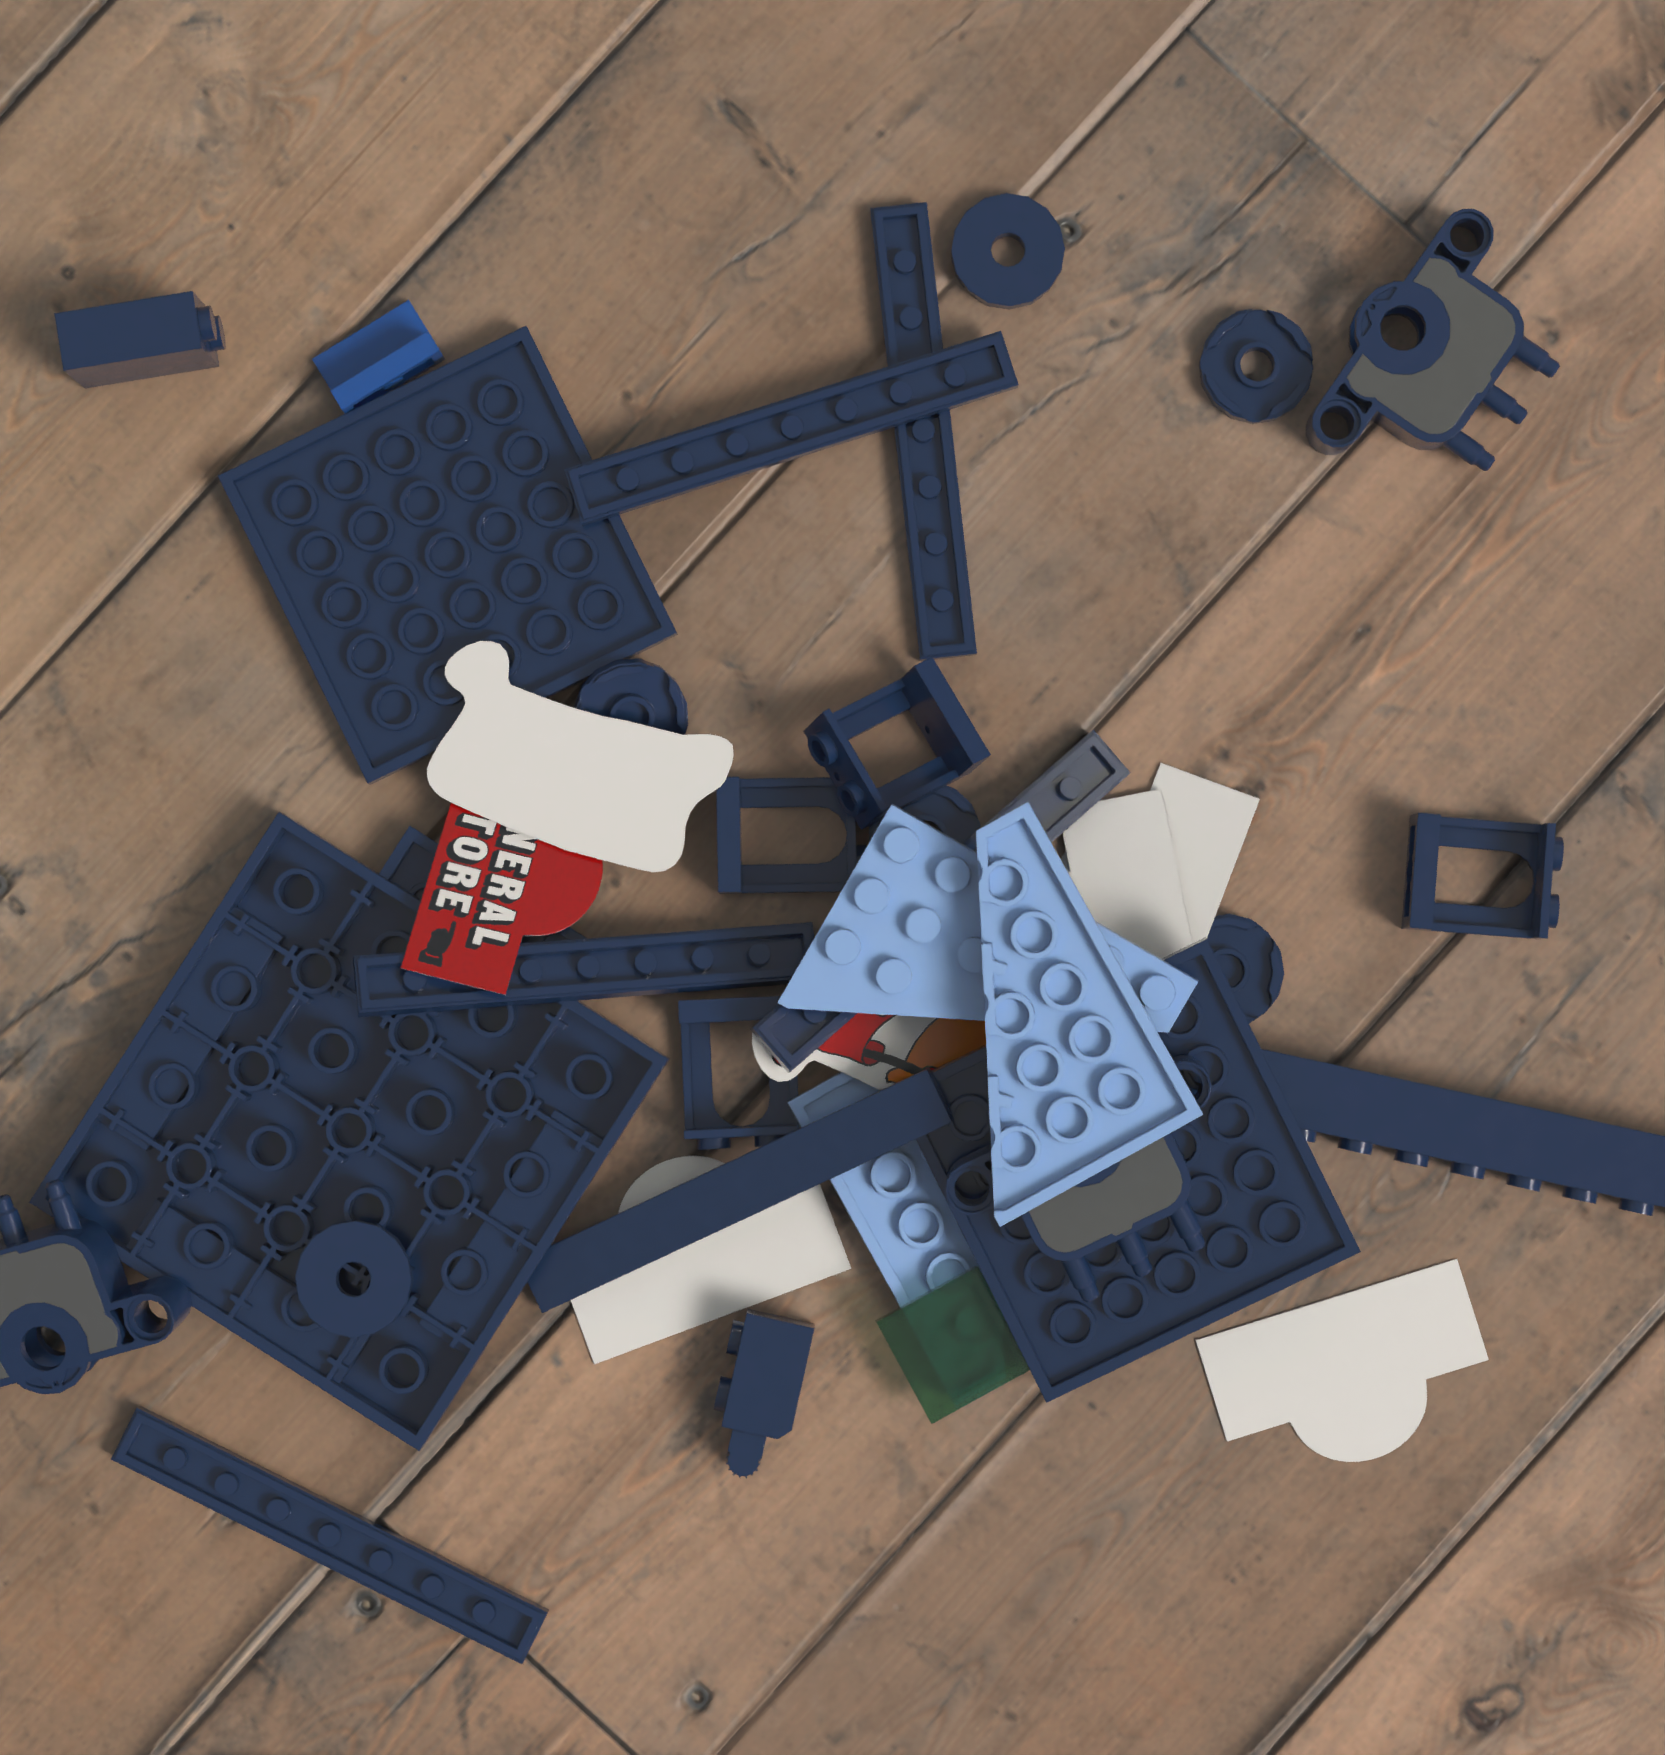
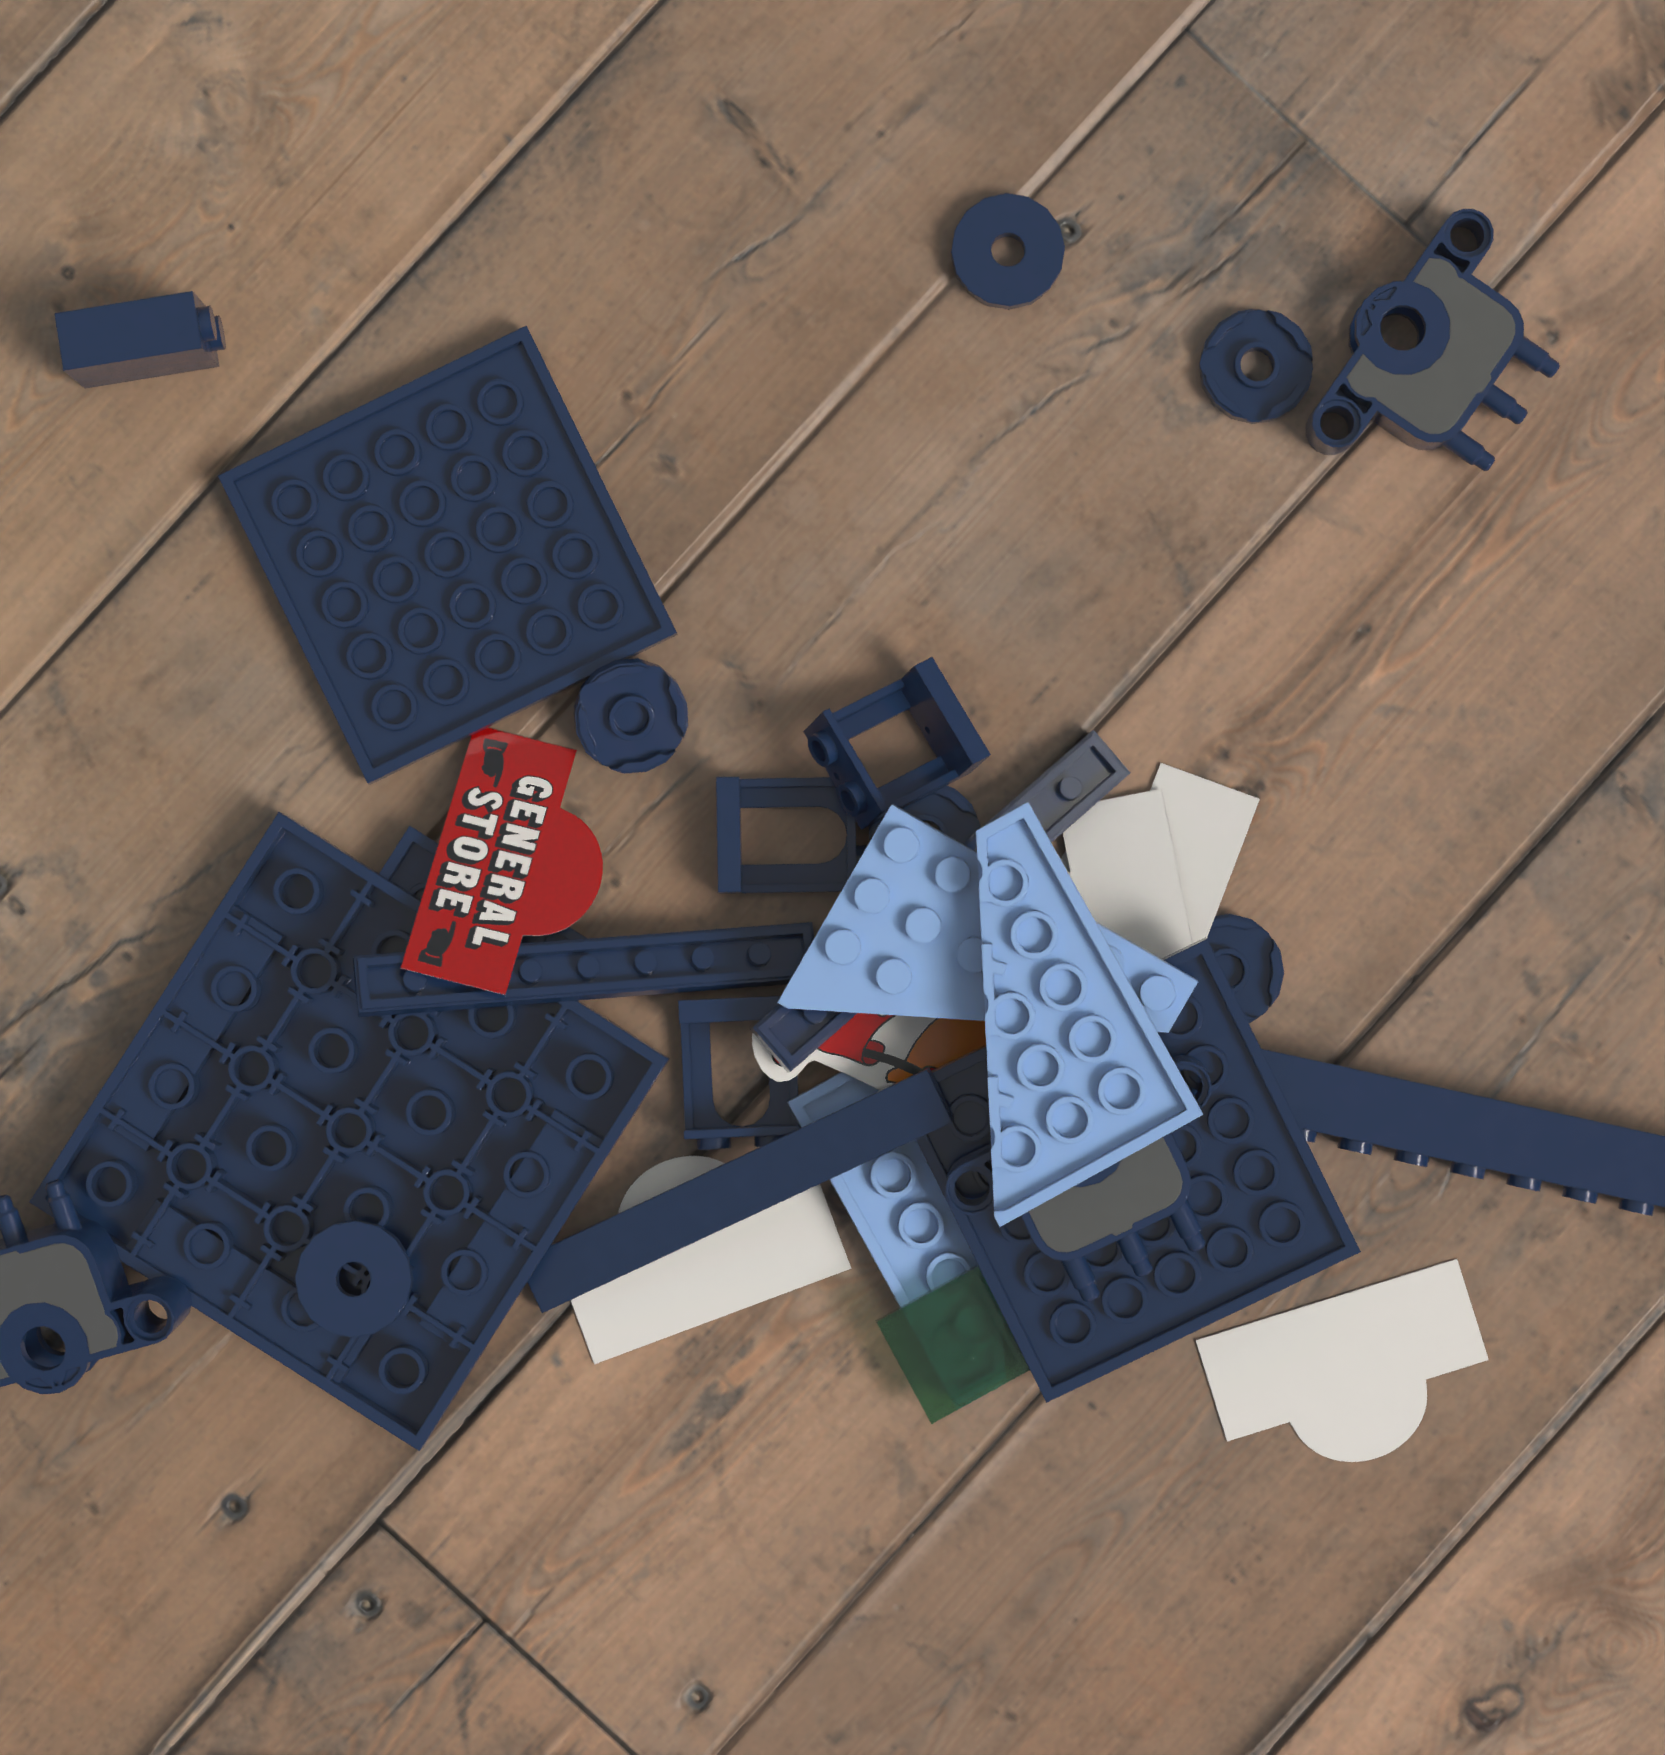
(330, 1534): dark blue tile -> none
(378, 358): blue panel -> none
(570, 773): white sticker -> none
(764, 1384): dark blue hinge -> none
(791, 428): dark blue tile -> none
(925, 444): dark blue tile -> none
(1530, 841): dark blue panel -> none

